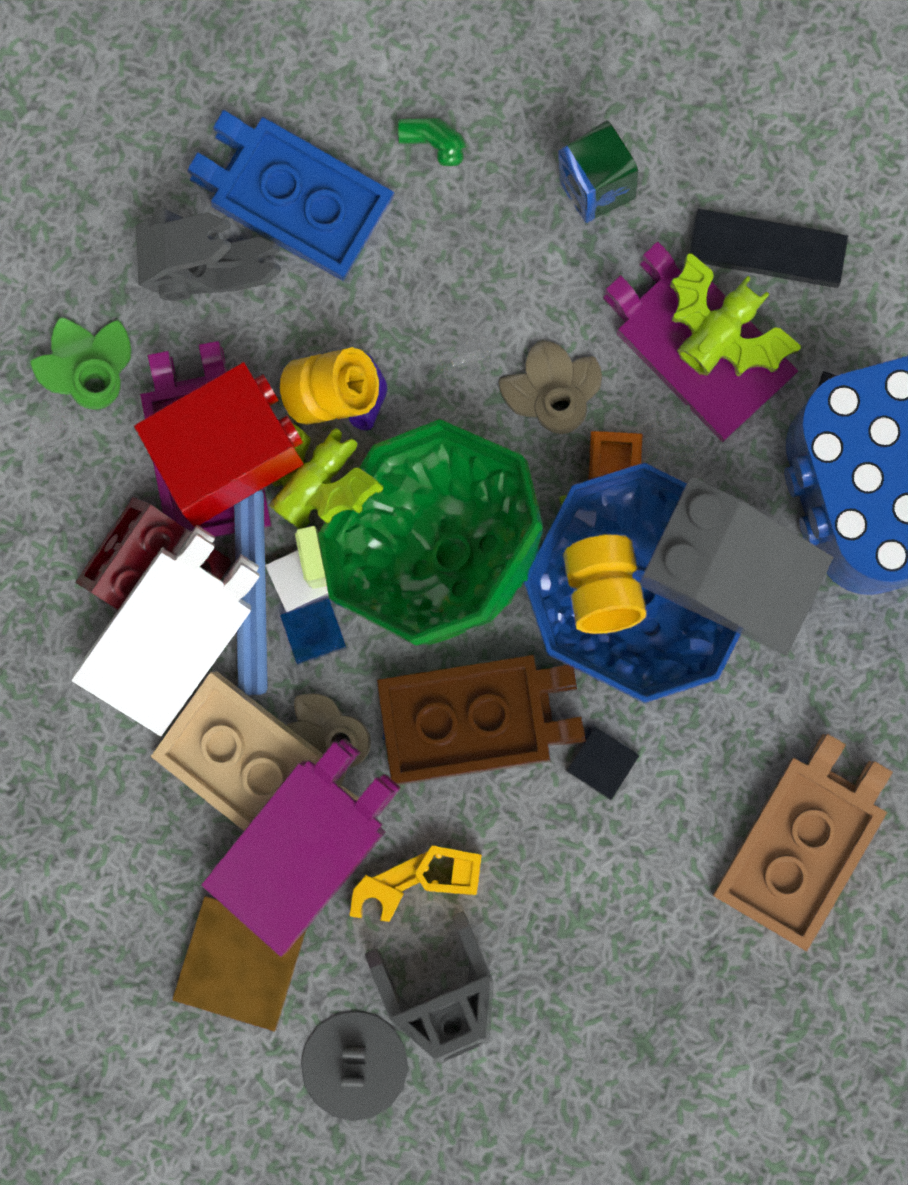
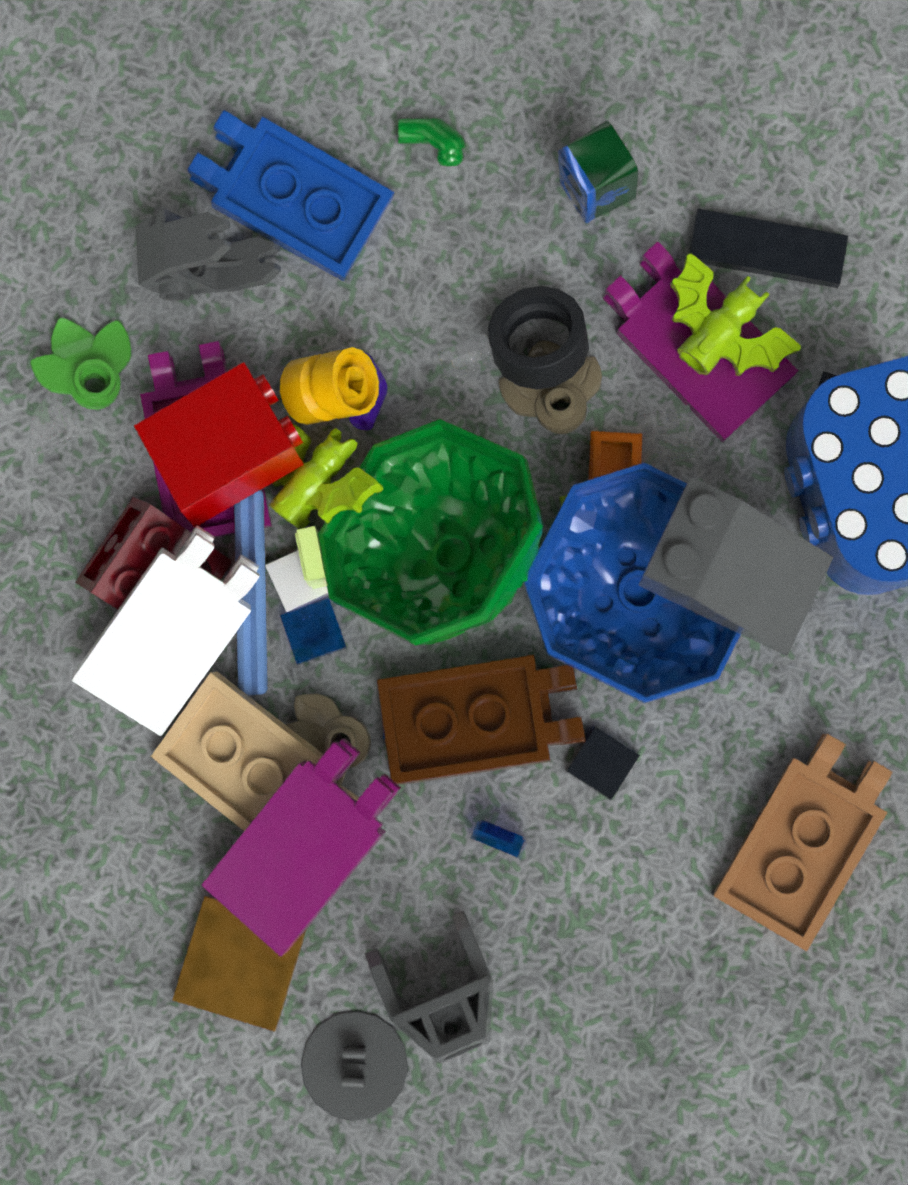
(389, 885): yellow piece -> none
(499, 839): none -> clear blue tile
(537, 304): none -> black tyre
(605, 591): yellow wheel -> none

